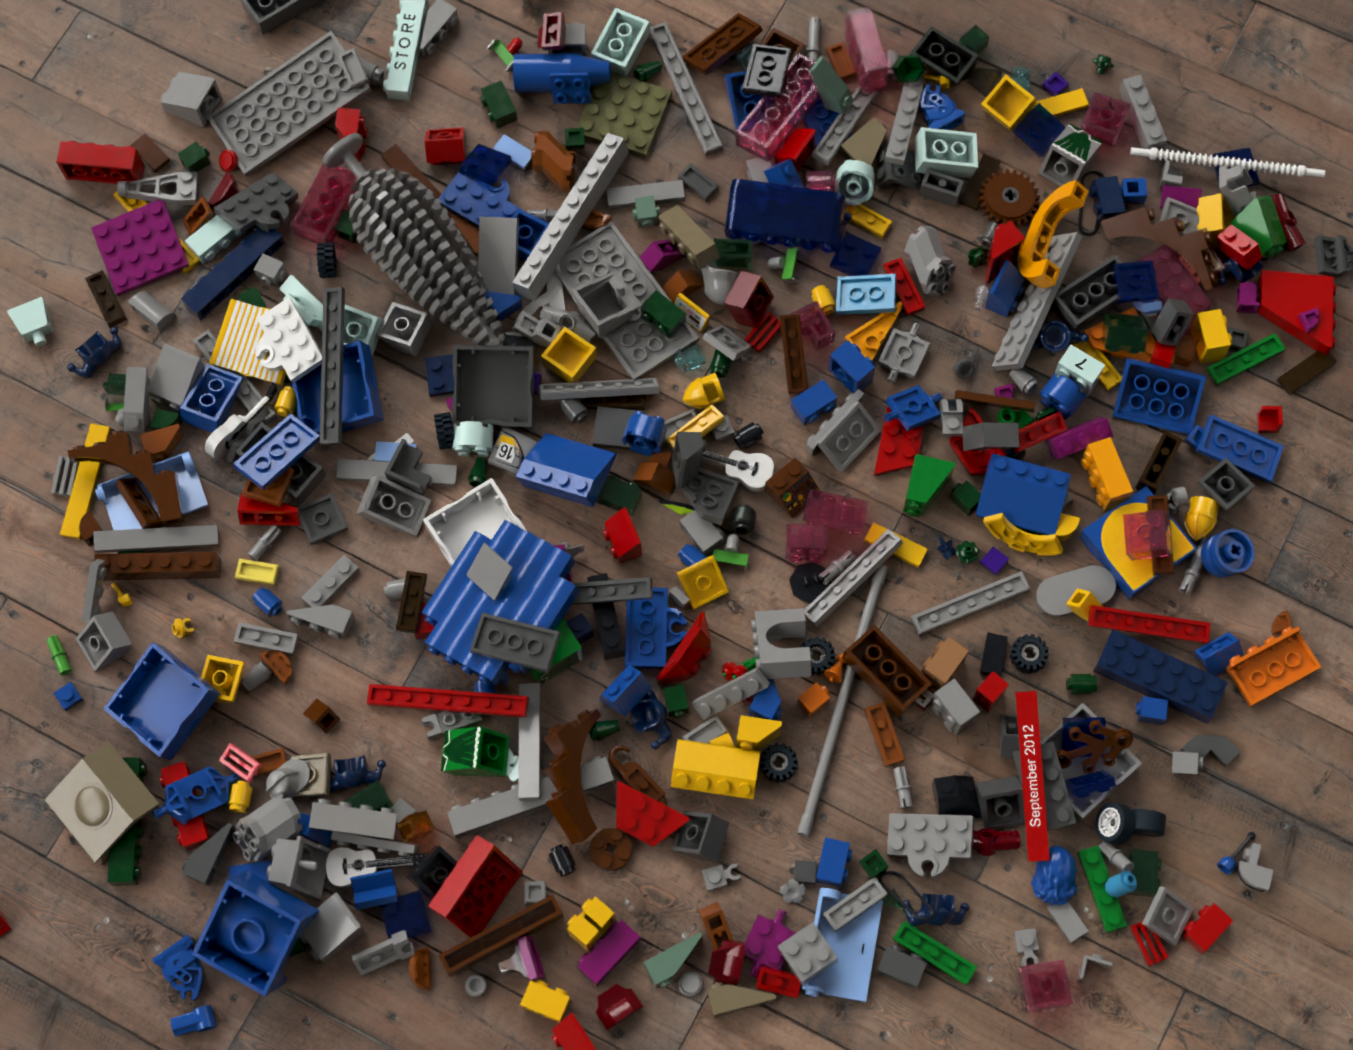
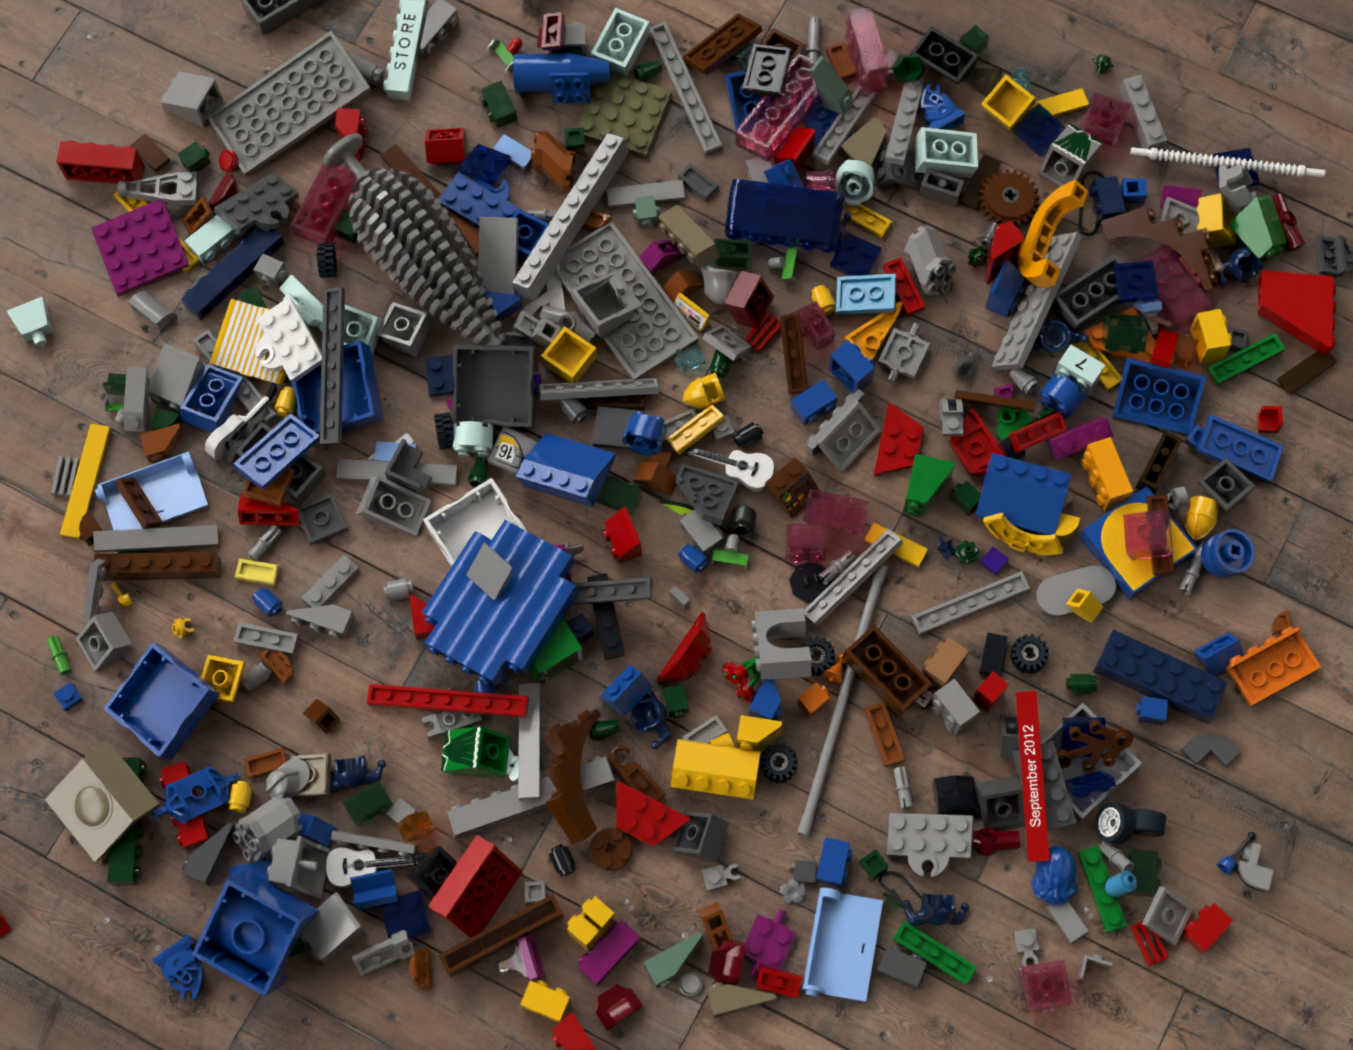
(95, 352): dark blue piece -> none
(105, 298): dark brown tile -> none
(119, 453): reddish brown arch -> none
(199, 1020): blue piece -> none
(252, 770): coral tile -> none
(353, 68): light grey tile -> none
(353, 820): light grey brick -> none
(411, 602): dark brown tile -> none
(476, 986): light grey tile -> none
(515, 642): dark grey tile -> none
(650, 630): blue plate -> none
(663, 314): dark green brick -> none
(687, 457): dark grey slope -> none
(703, 582): yellow tile -> none
(730, 693): light grey plate -> none
(807, 953): light grey brick -> none
(855, 904): light grey plate -> none
(913, 407): blue plate -> none
(944, 82): yellow hand -> none
(981, 296): clear cylinder -> none
(990, 436): dark grey panel -> none
(1055, 85): dark purple tile -> none
(1149, 624): red plate -> none
(1170, 176): light grey panel -> none
(1172, 322): dark grey brick -> none
(1187, 762): light grey brick -> none
(1239, 247): red brick -> none
(1247, 298): magenta brick -> none
(1309, 319): magenta tile -> none

